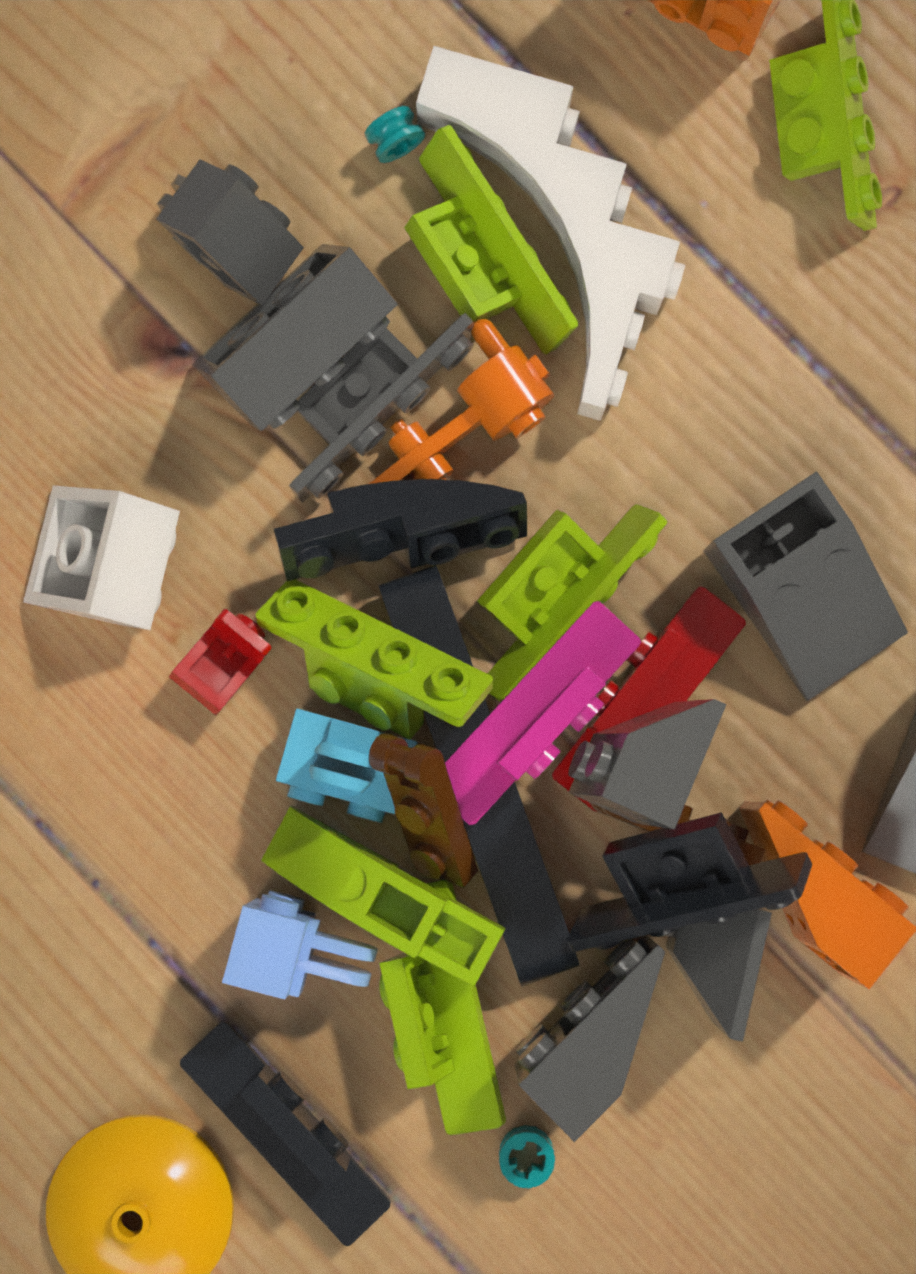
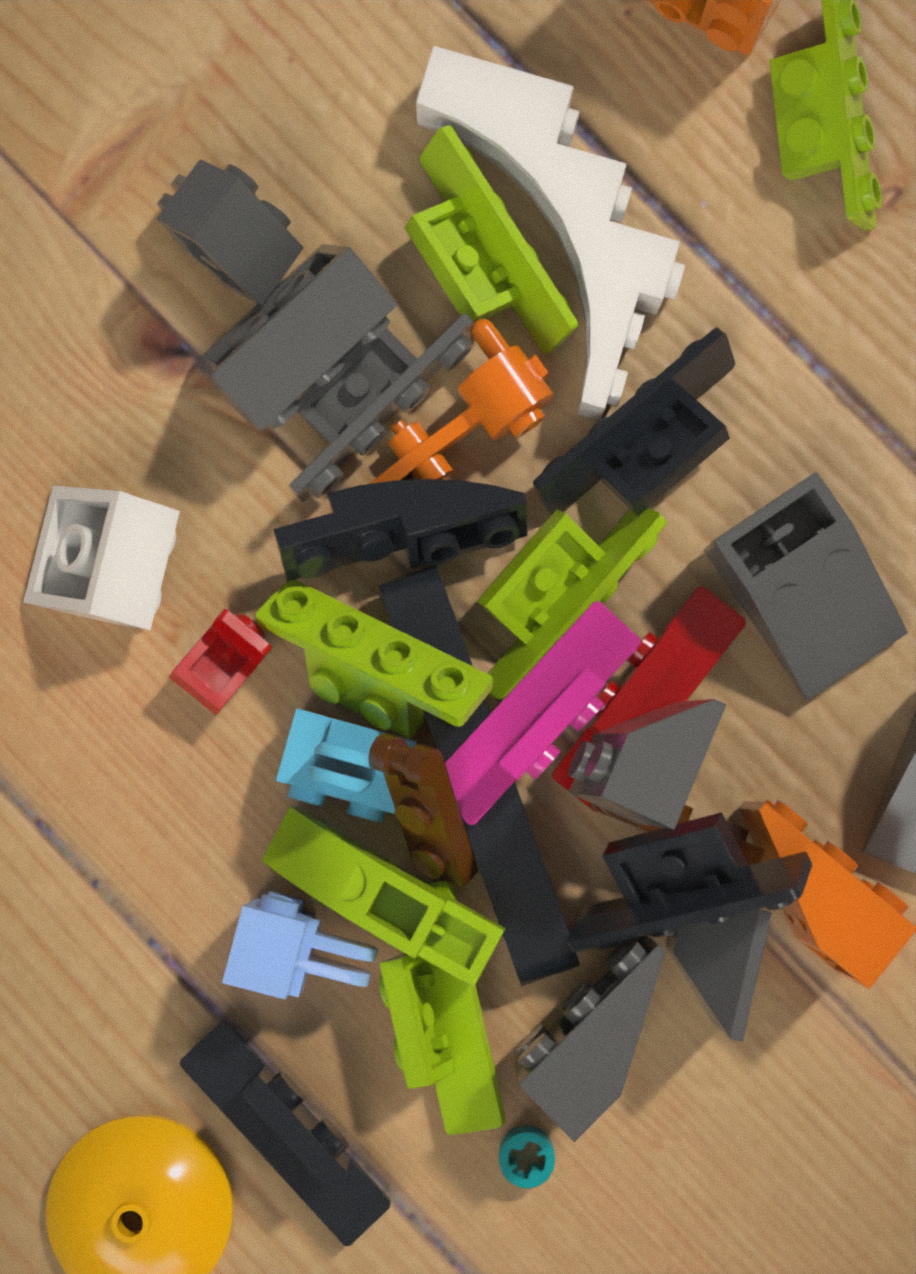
(394, 134): teal bush -> none
(649, 438): none -> black bracket

